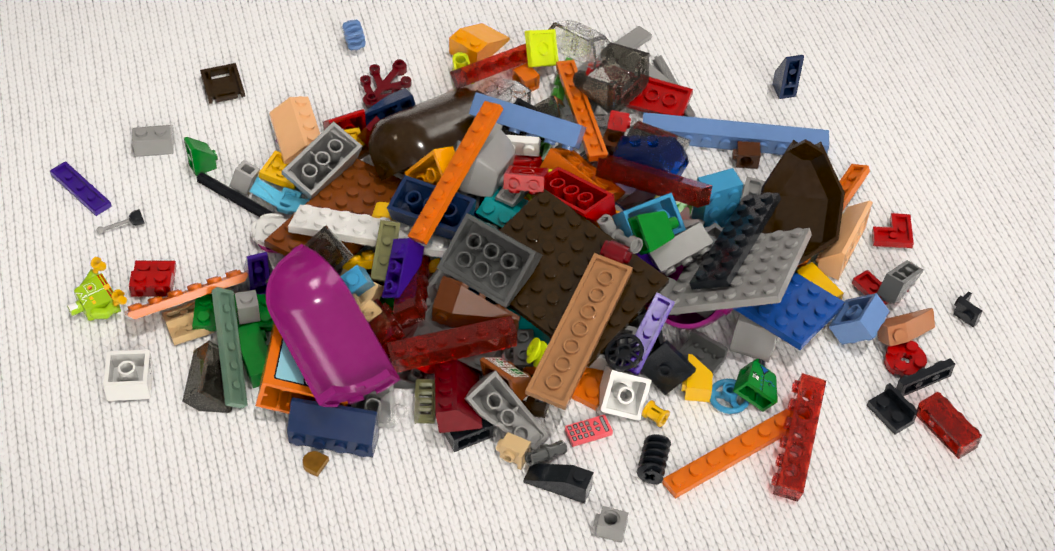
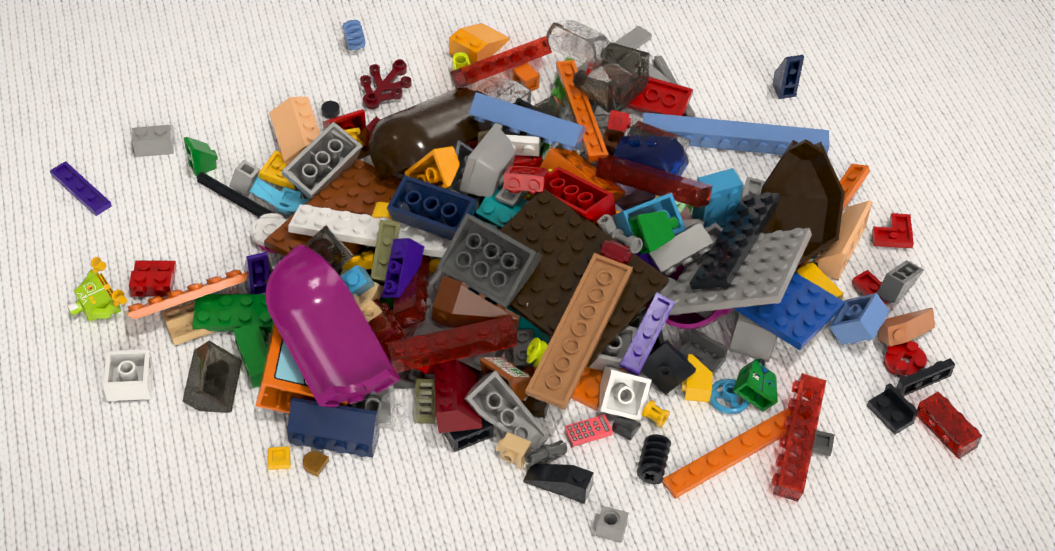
(134, 218): hinge -> none
(225, 87): dark brown container -> none
(229, 348): sand green plate -> none
(247, 307): light grey brick -> none
(279, 458): none -> yellow tile
(330, 109): none -> black tile
(389, 105): dark blue slope -> none
(455, 172): orange plate -> none
(541, 48): neon yellow tile -> none
(624, 352): black wheel -> none
(625, 427): none -> black slope
(747, 154): reddish brown brick -> none
(823, 443): none -> dark grey plate
(967, 311): black bracket -> none

